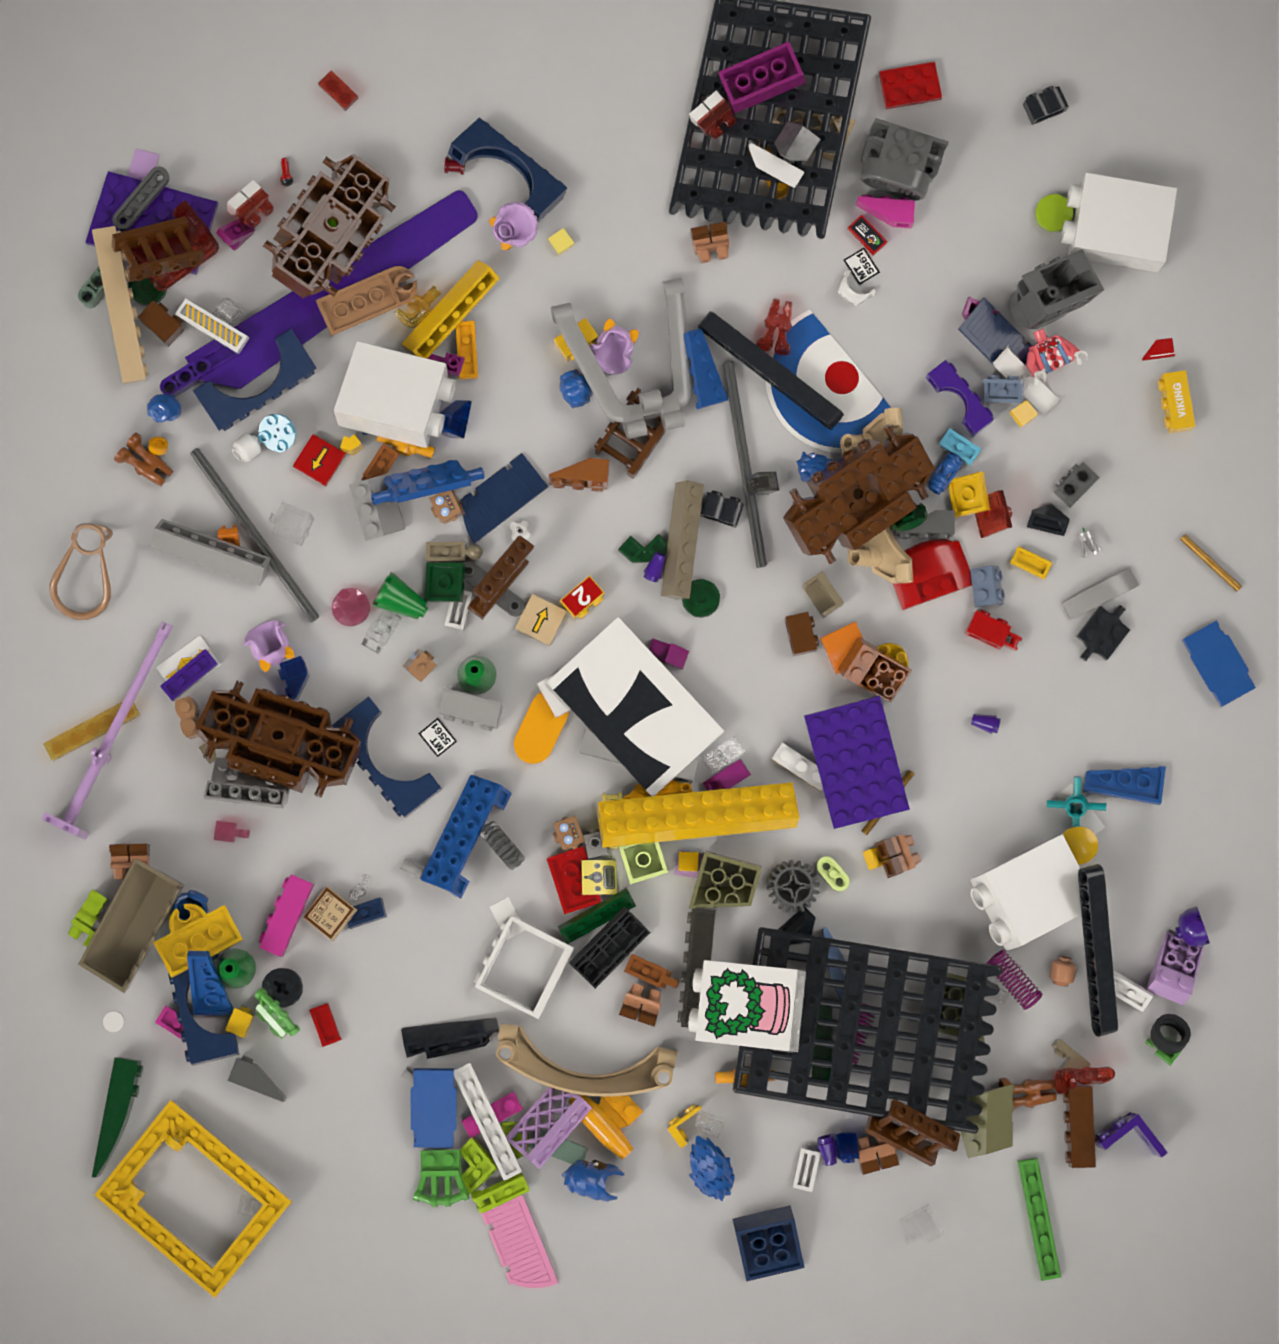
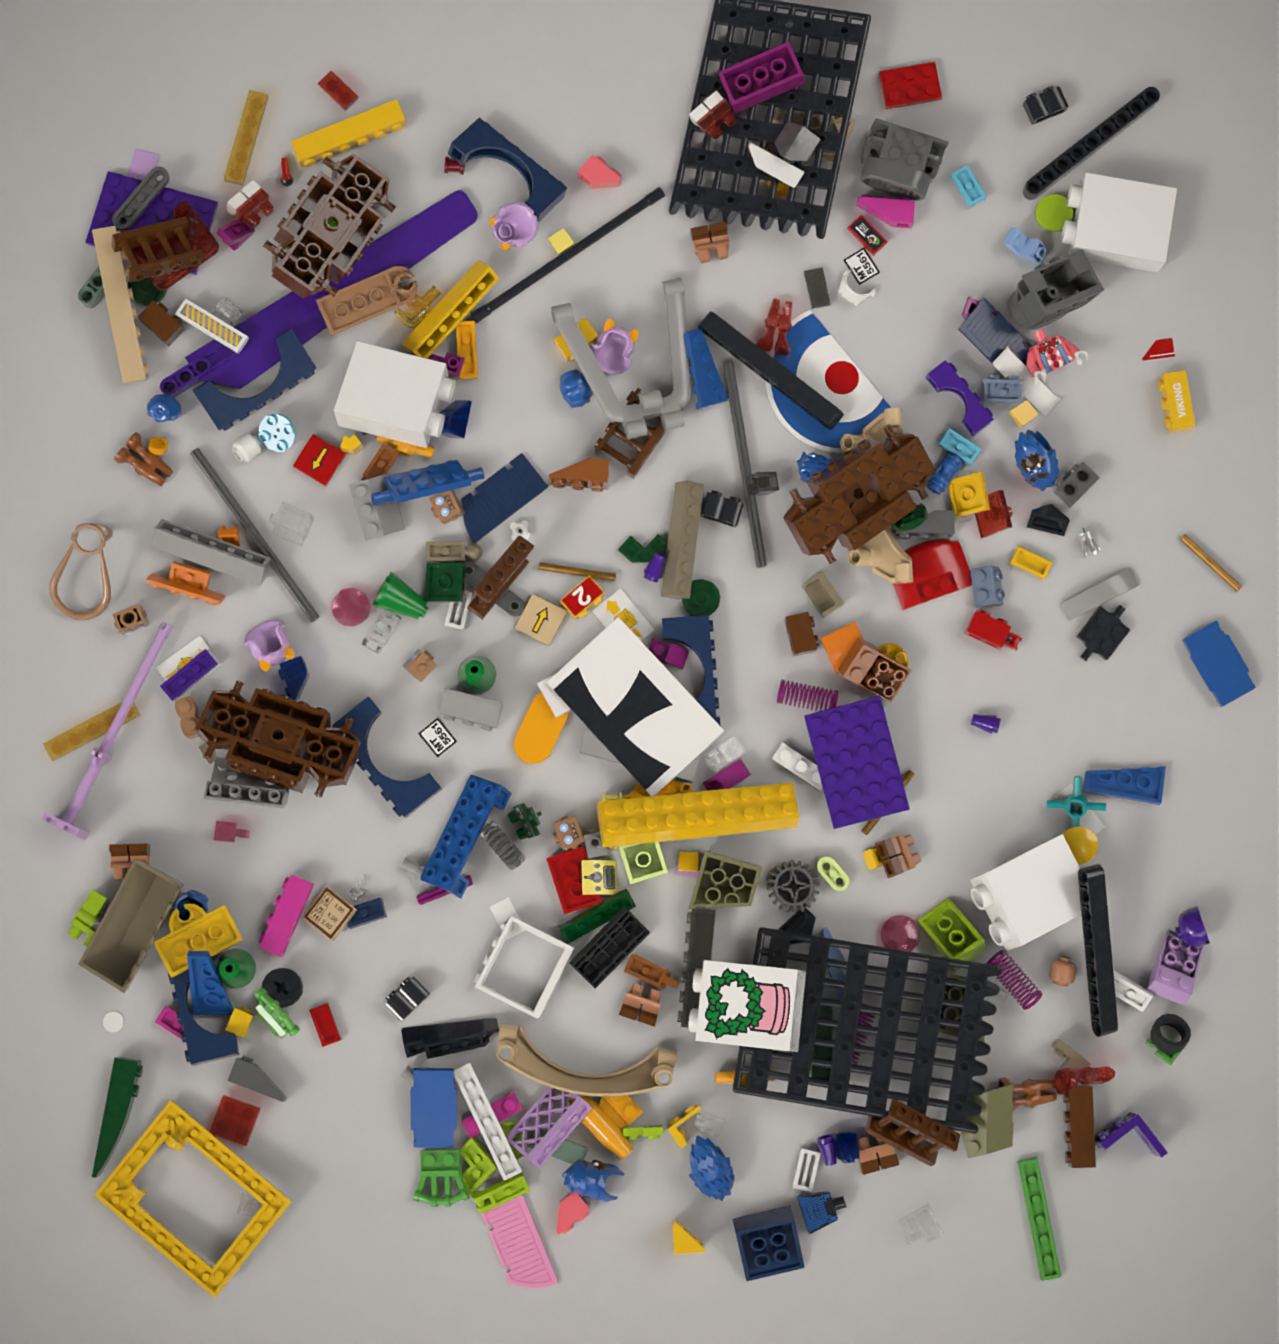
(123, 618): none -> medium nougat head
(188, 581): none -> orange bracket
(235, 1120): none -> clear red plate
(246, 137): none -> clear yellow plate
(349, 133): none -> yellow brick
(407, 998): none -> black brick
(436, 893): none -> magenta axle
(488, 308): none -> black piece
(528, 819): none -> dark green hips
(571, 1208): none -> coral slope
(577, 571): none -> pearl gold bar
(598, 175): none -> coral slope
(621, 606): none -> white sticker
(652, 1132): none -> lime plate
(684, 1241): none -> yellow slope
(695, 634): none -> dark blue arch
(782, 689): none -> magenta piece
(817, 288): none -> clear smoke tile
(819, 1209): none -> torso
(900, 933): none -> clear pink dish
(952, 932): none -> lime slope
(968, 186): none -> medium azure plate
(1027, 248): none -> light blue slope
(1036, 460): none -> blue head
(1097, 137): none -> black beam

